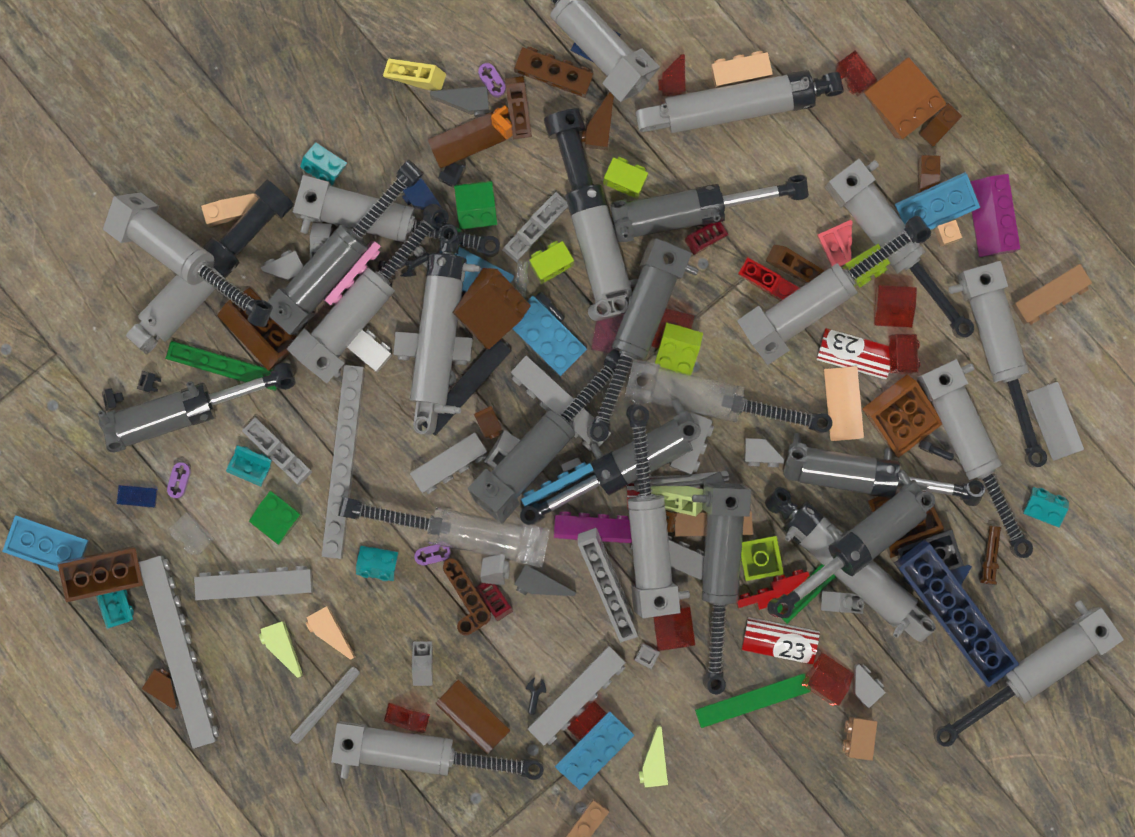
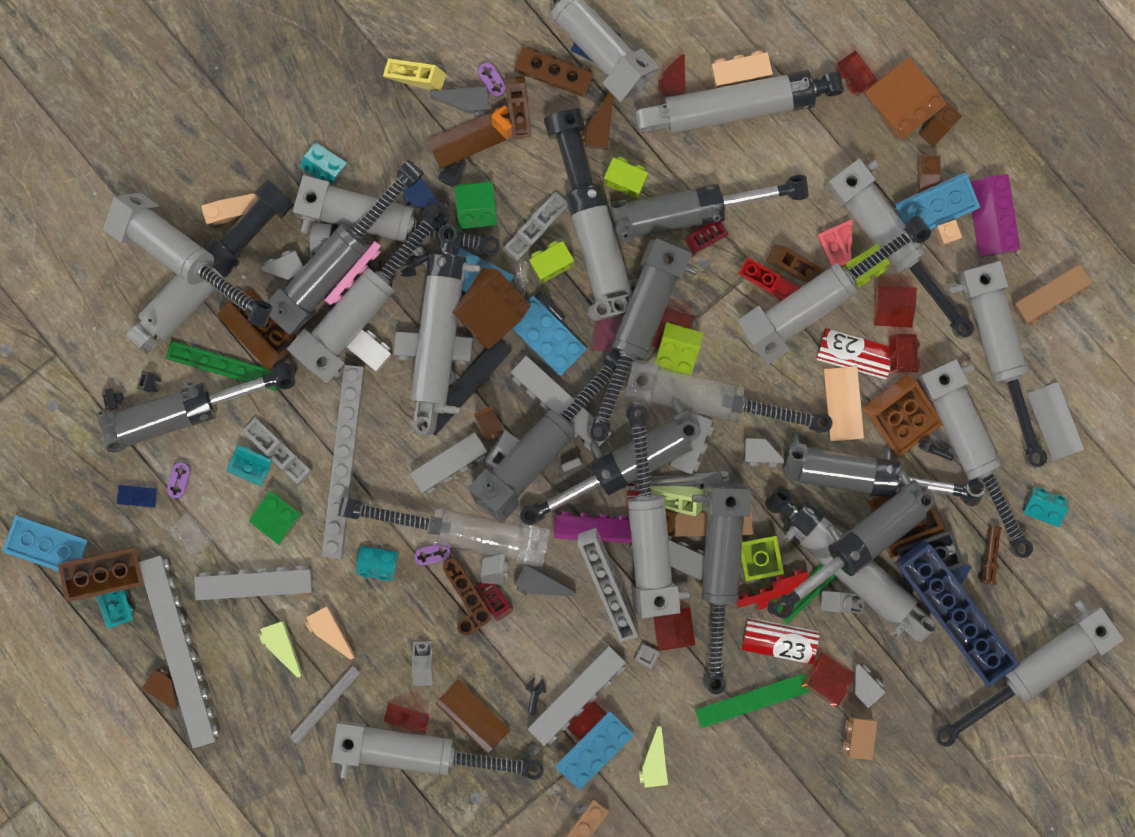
(563, 480): dark azure plate -> none

